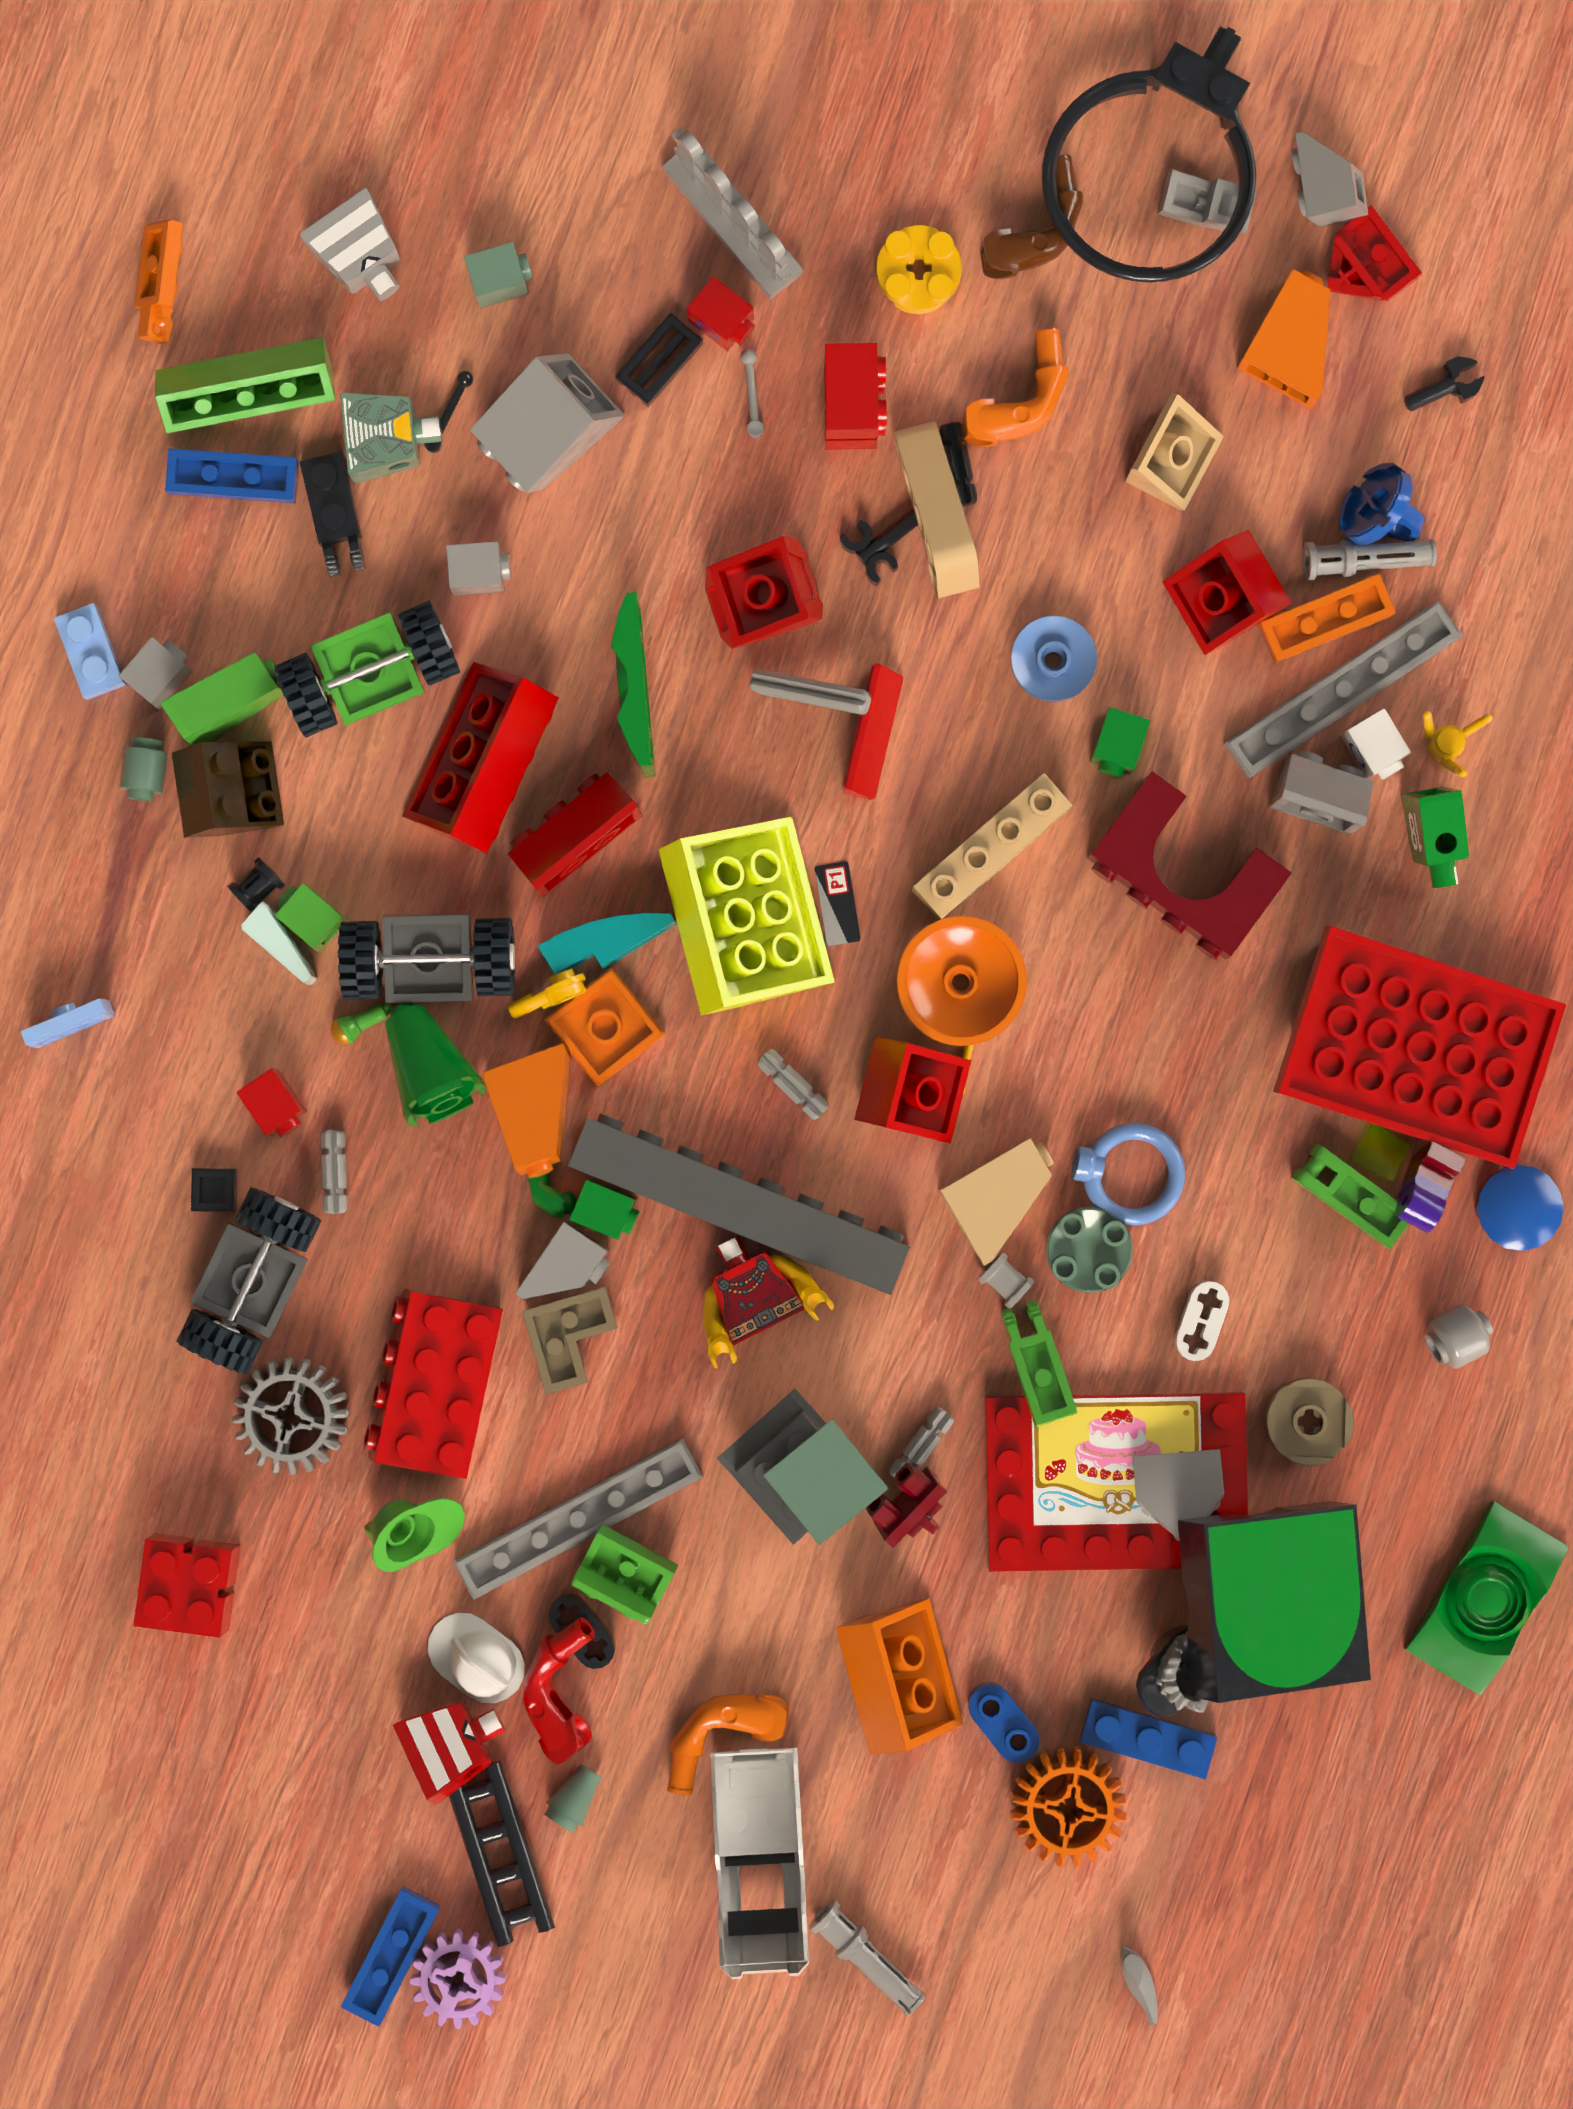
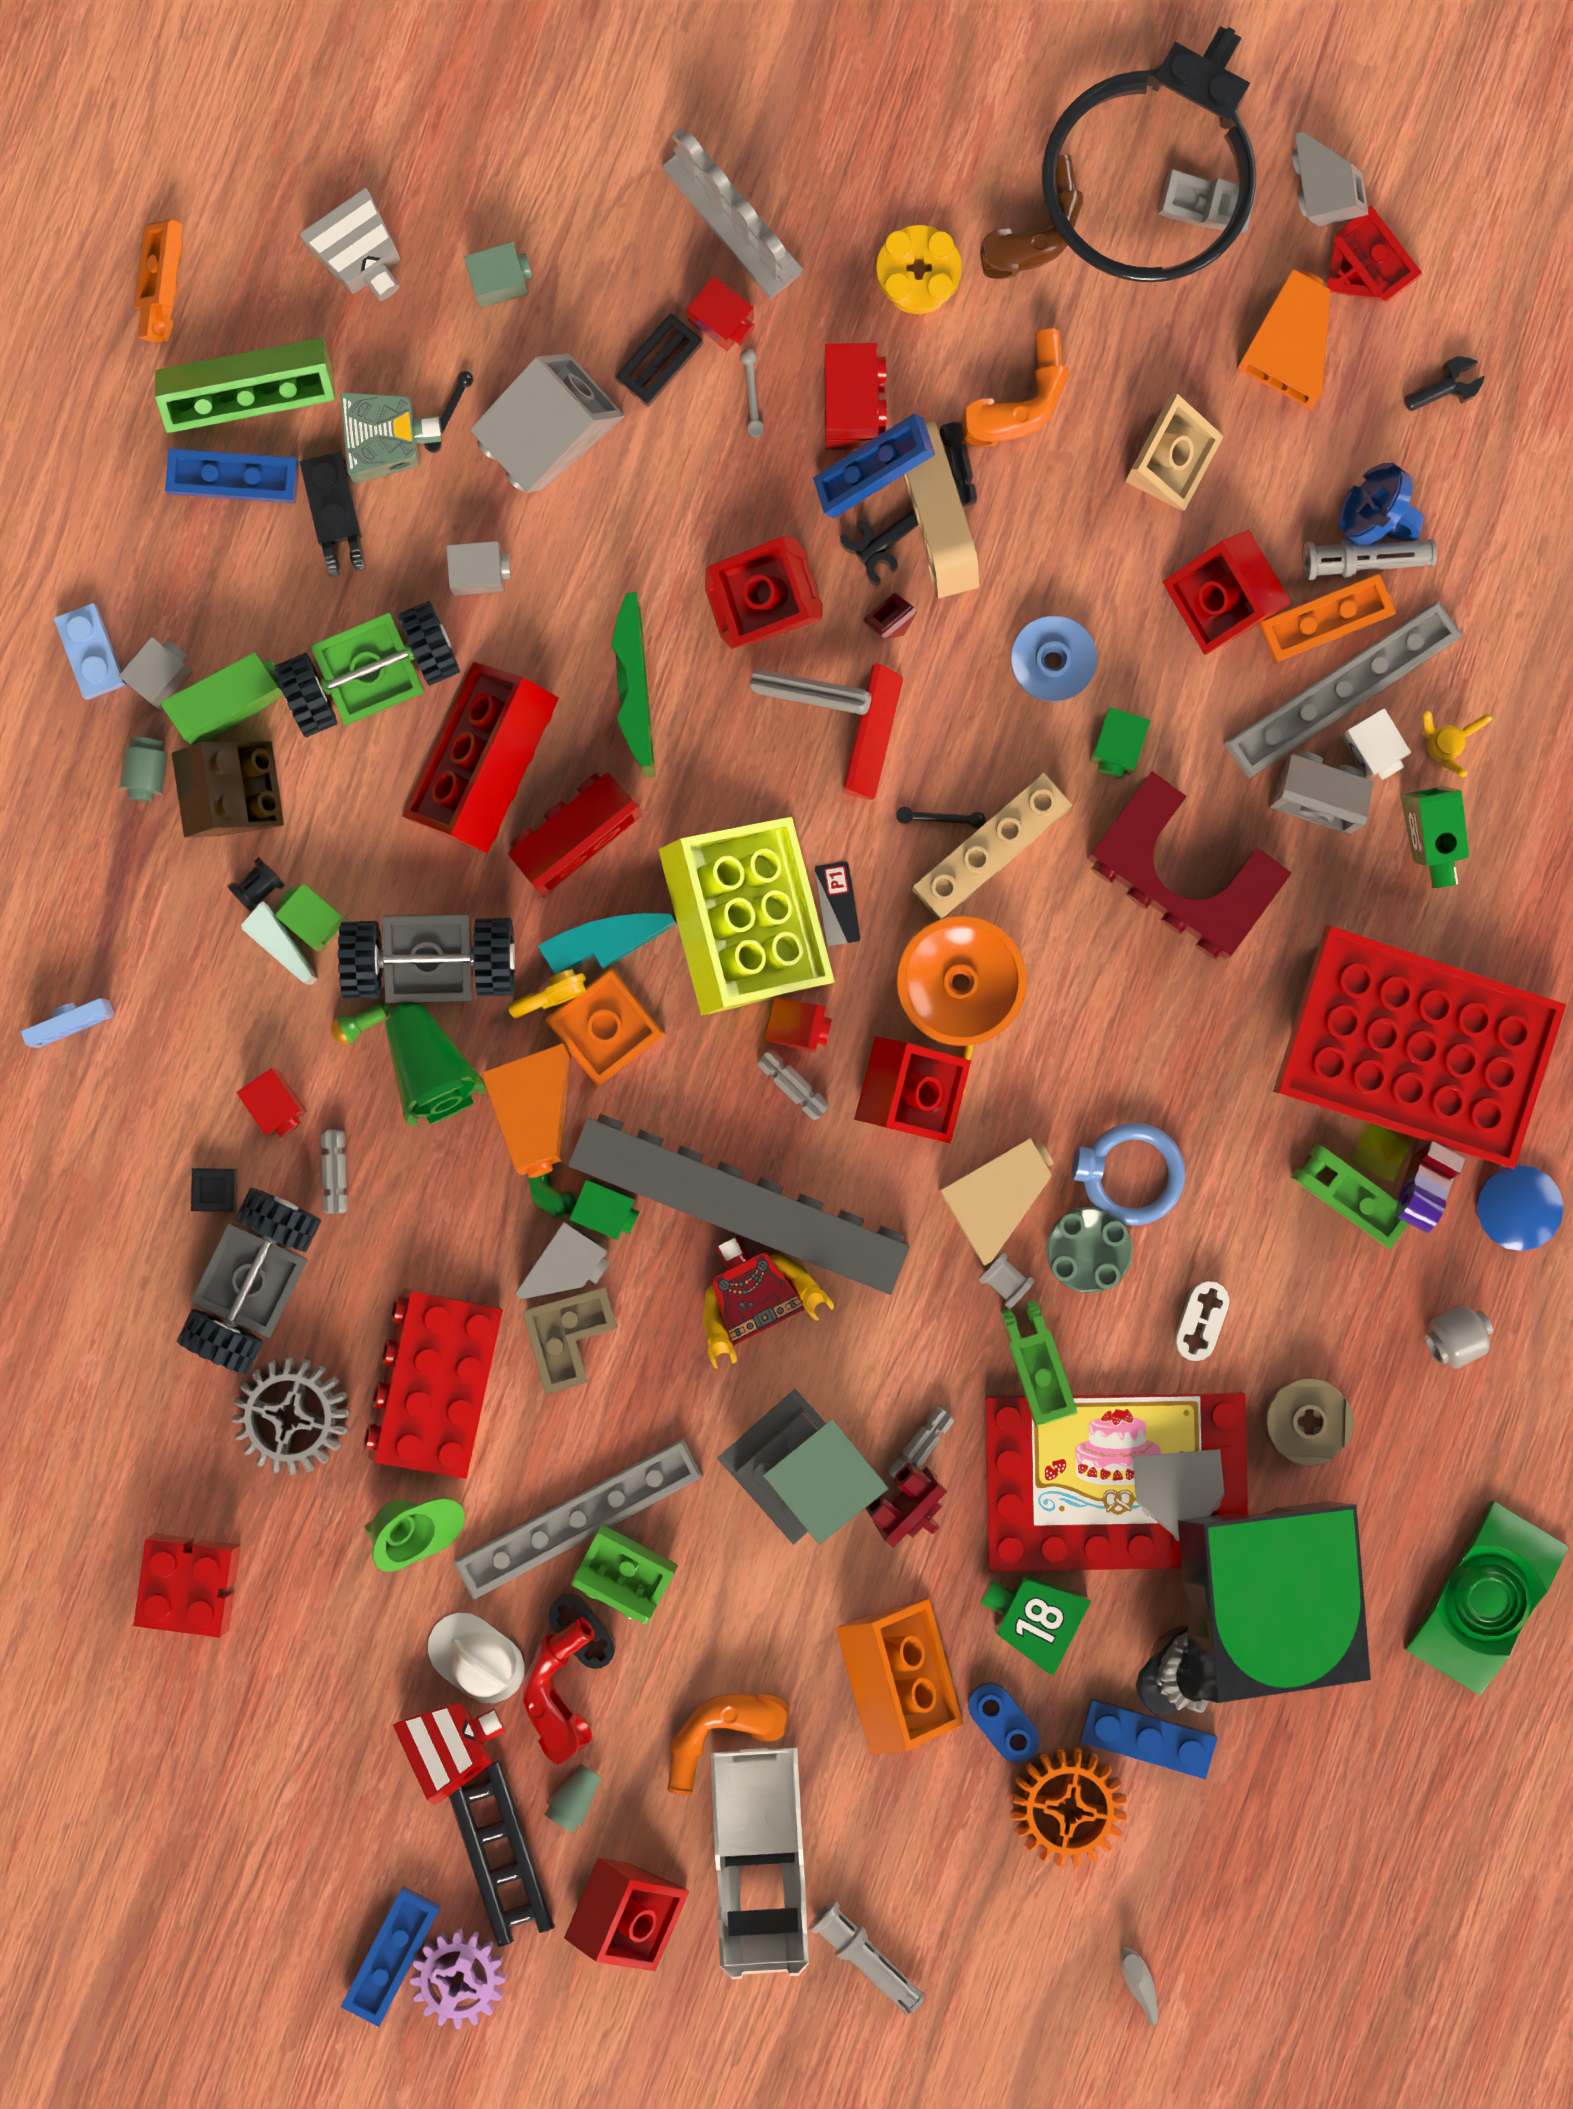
(625, 1915): none -> red slope
(798, 1025): none -> red slope
(874, 465): none -> blue plate
(891, 617): none -> dark red slope
(905, 815): none -> black hinge
(1037, 1618): none -> green torso

